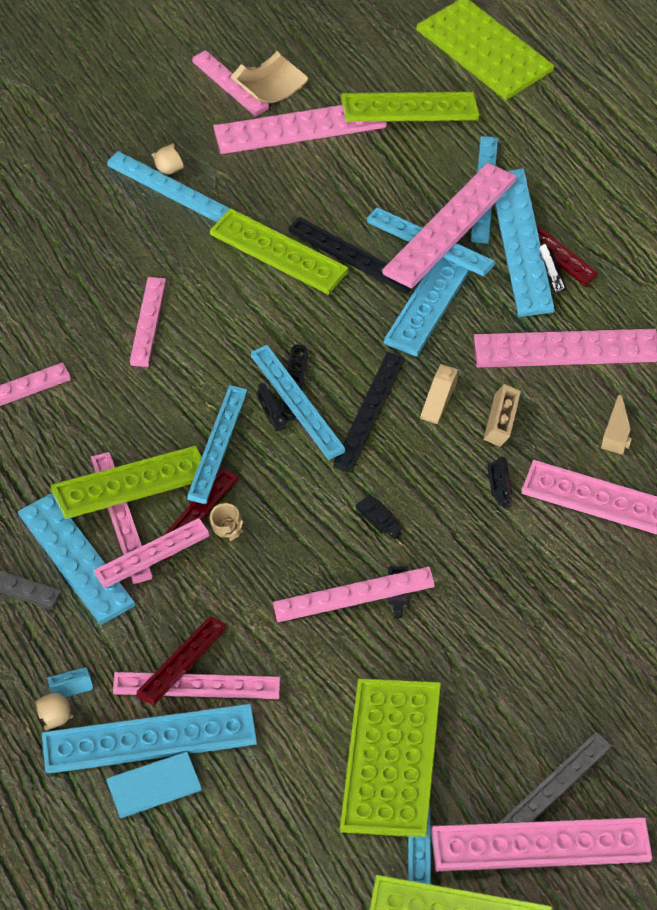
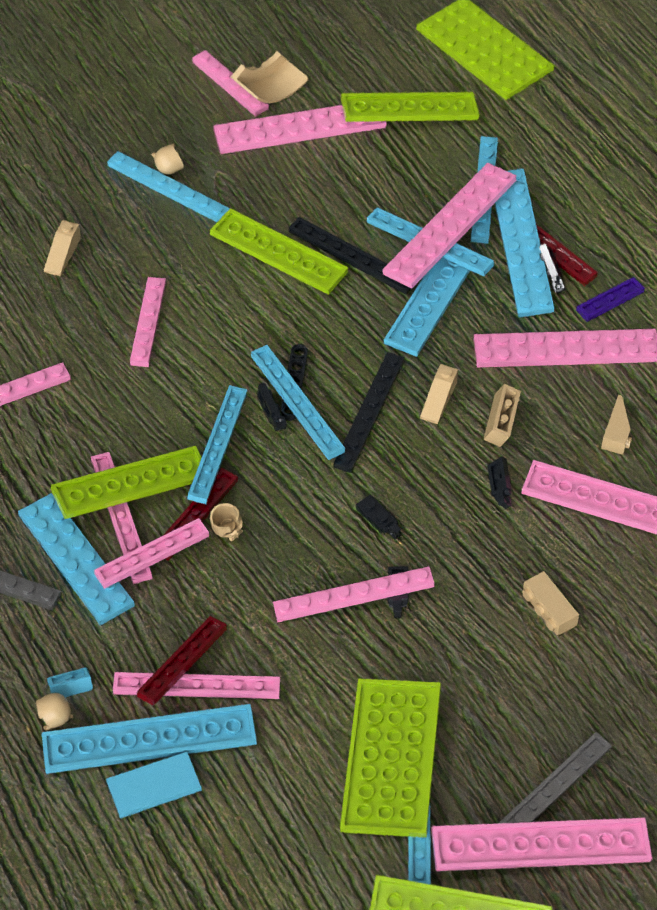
(62, 248): none -> tan slope
(550, 603): none -> tan brick
(610, 299): none -> dark purple tile

